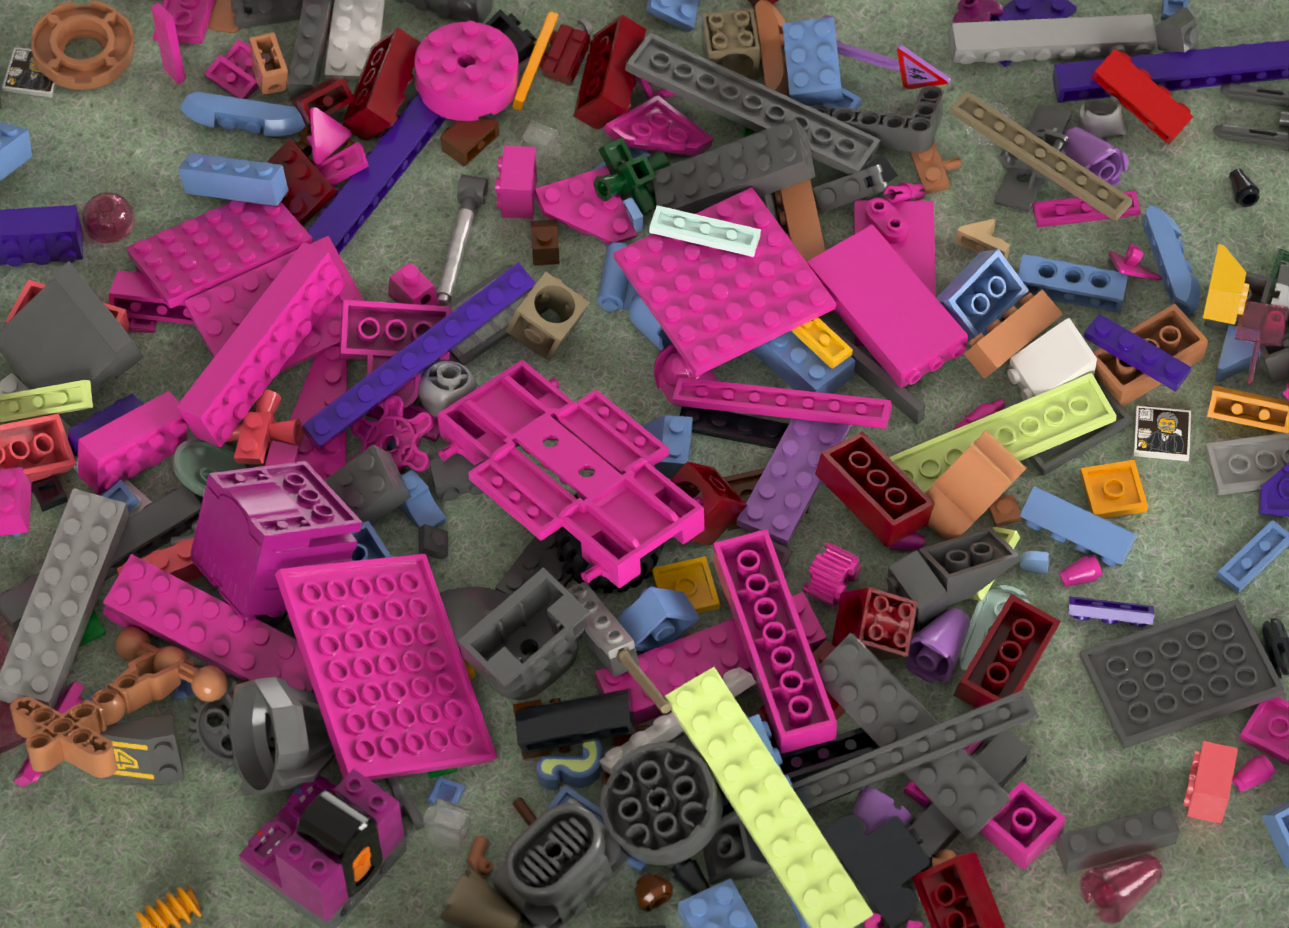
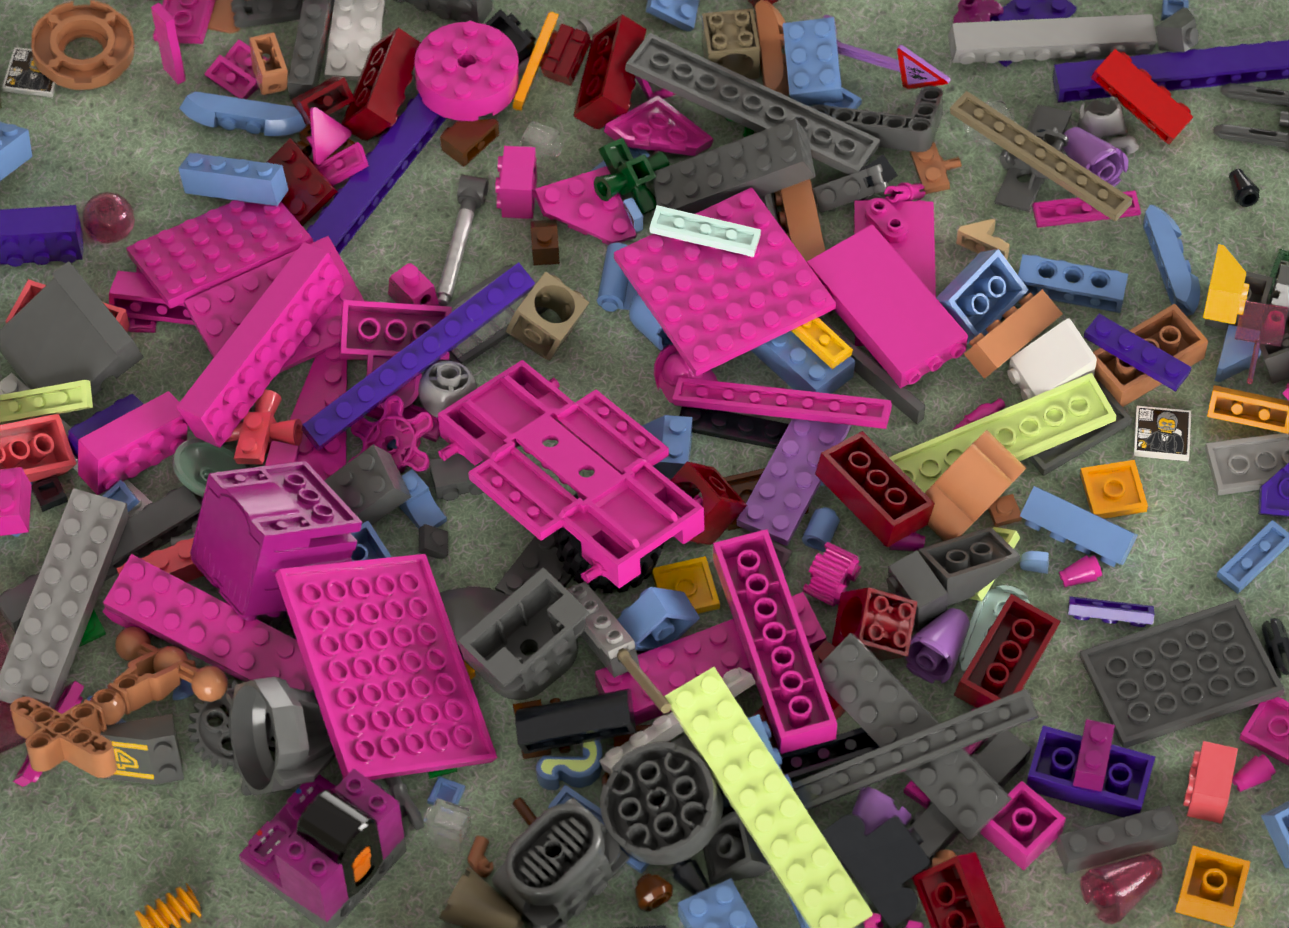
(821, 528): none -> medium blue brick
(1055, 768): none -> dark purple brick
(1093, 755): none -> magenta brick
(1126, 142): none -> light grey arm
(1129, 264): dark pink piece -> none
(1213, 886): none -> light orange brick

